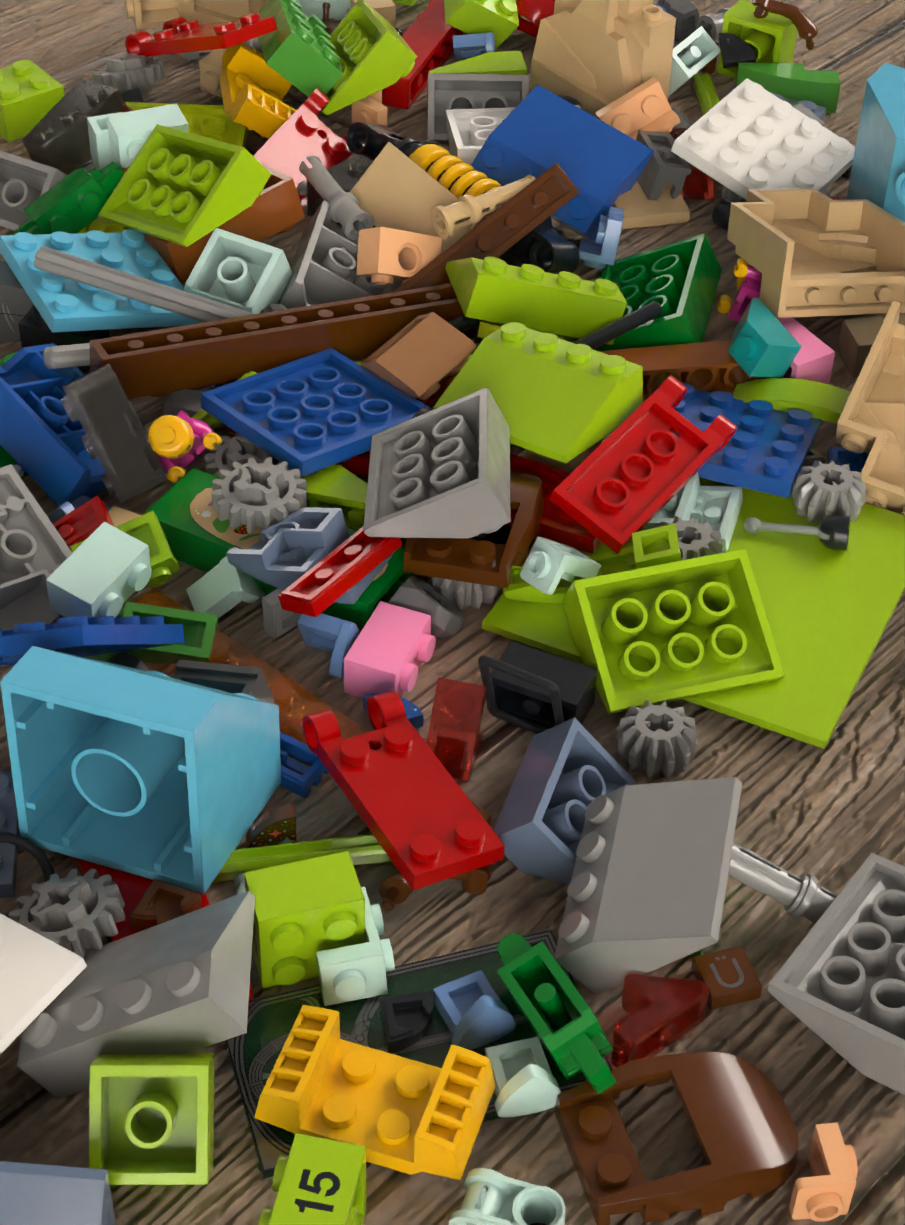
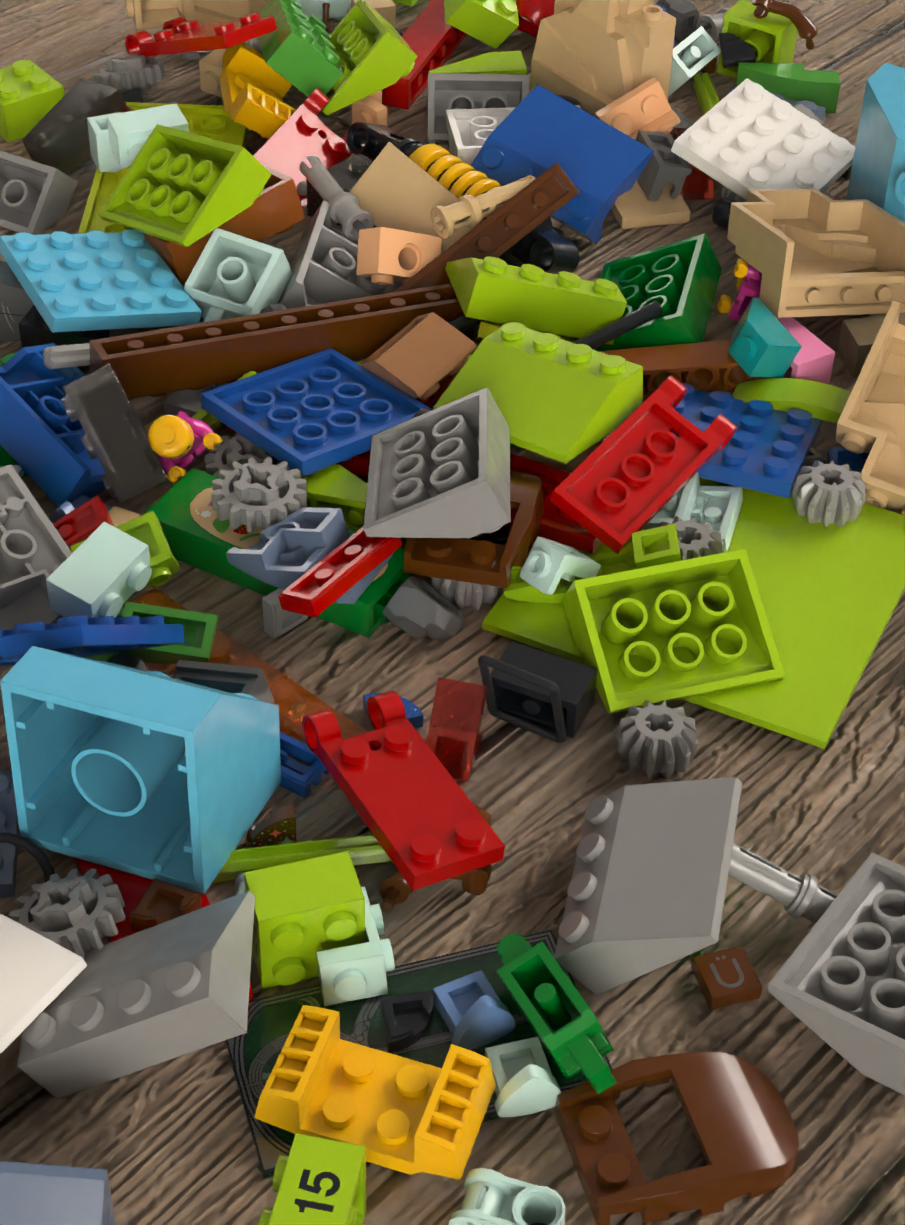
(72, 201): green hinge -> none
(133, 286): light grey axle -> none
(152, 1118): lime brick -> none
(223, 589): light aqua tile -> none
(331, 636): medium blue tile -> none
(388, 651): bright pink brick -> none
(473, 45): medium blue tile -> none
(550, 796): sand blue slope -> none
(604, 249): medium blue bracket -> none
(657, 1015): clear red slope -> none
(832, 531): hinge -> none
(833, 1179): light nougat bracket -> none

